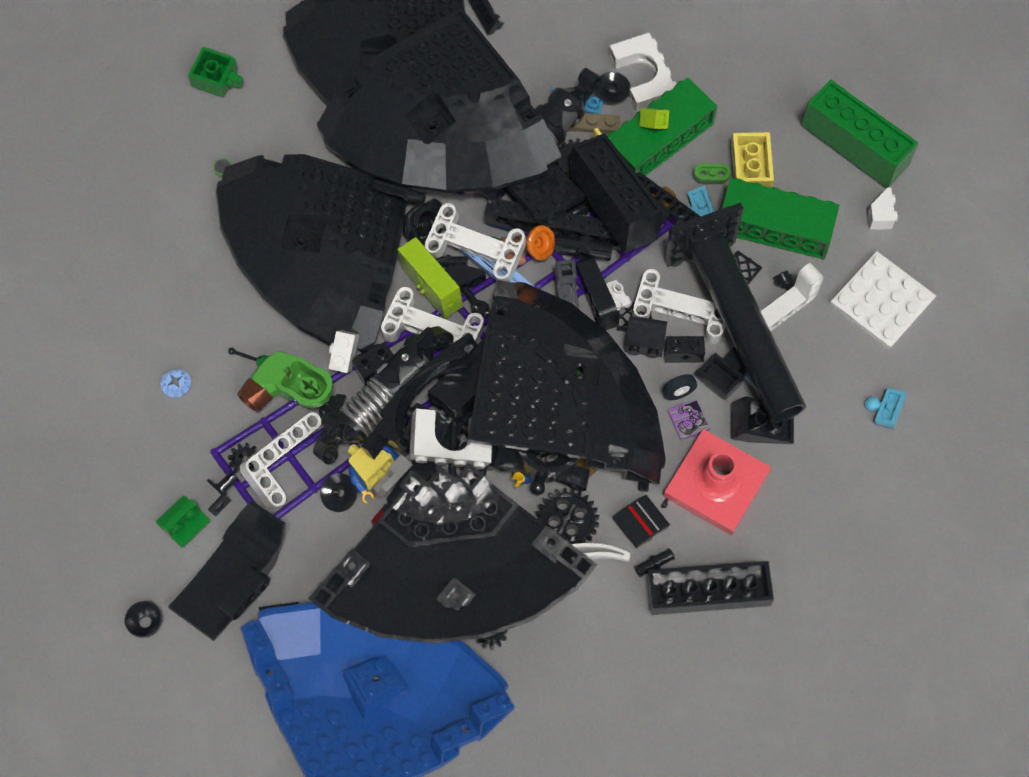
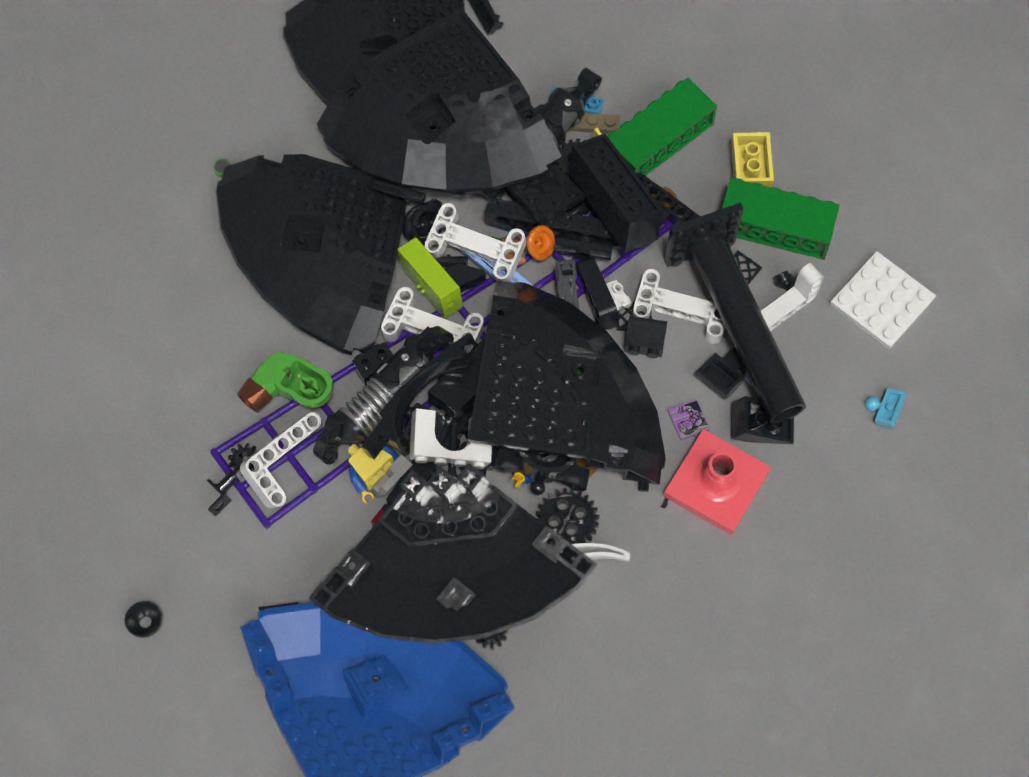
(173, 390): light blue gear -> none
(183, 521): green bracket -> none
(214, 72): green hinge -> none
(233, 573): black beam -> none
(259, 360): black hinge -> none
(331, 407): black plate -> none
(331, 492): black dish -> none
(343, 351): white brick -> none
(477, 306): black plate -> none
(616, 82): black dish -> none
(641, 521): black slope -> none
(643, 50): white arch -> none
(654, 118): lime panel -> none
(654, 562): black pin -> none
(680, 387): black bush -> none
(684, 349): black brick -> none
(700, 201): medium azure plate -> none
(710, 588): black brick -> none
(711, 172): bright green plate -> none
(859, 133): green brick -> none
(882, 212): white slope -> none

